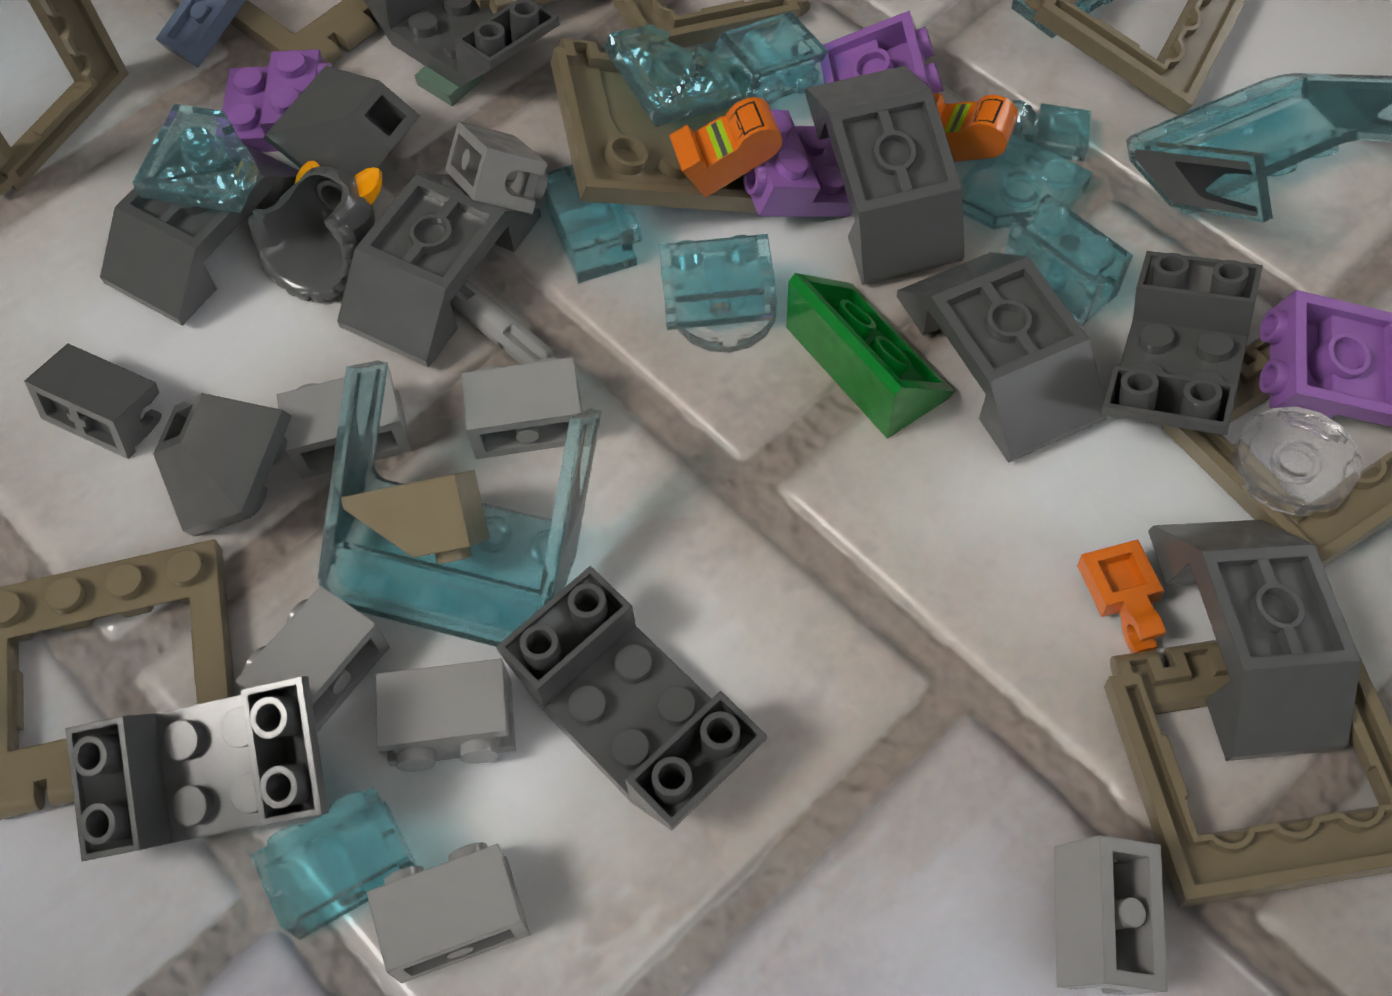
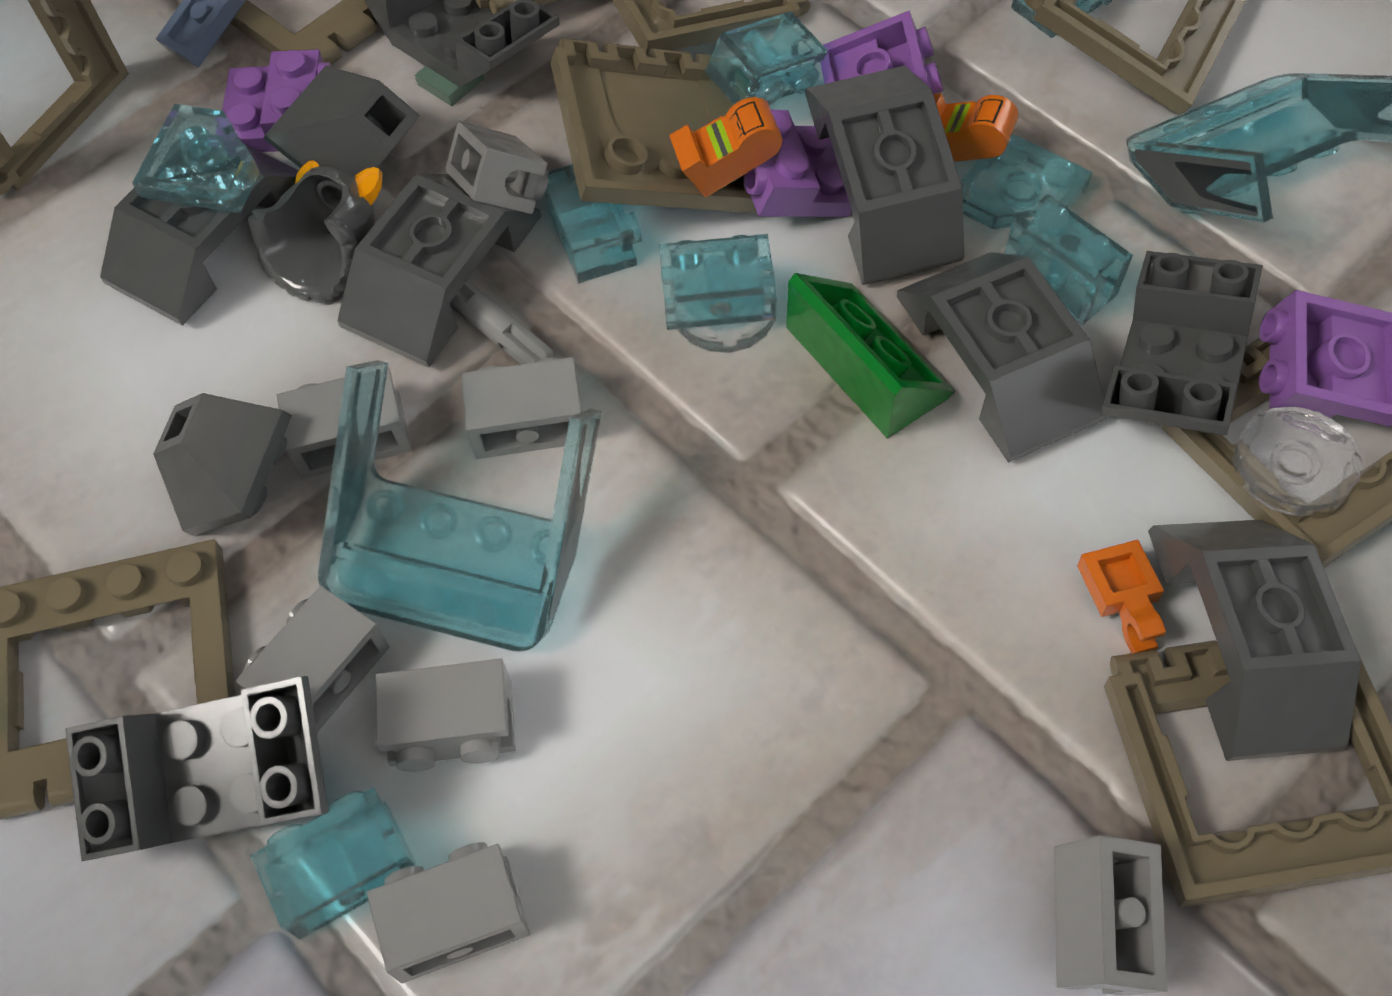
(94, 399): dark grey hinge -> none
(426, 515): dark tan slope -> none
(628, 701): dark grey slope -> none
(669, 78): clear light blue plate -> none
(1055, 128): clear light blue plate -> none

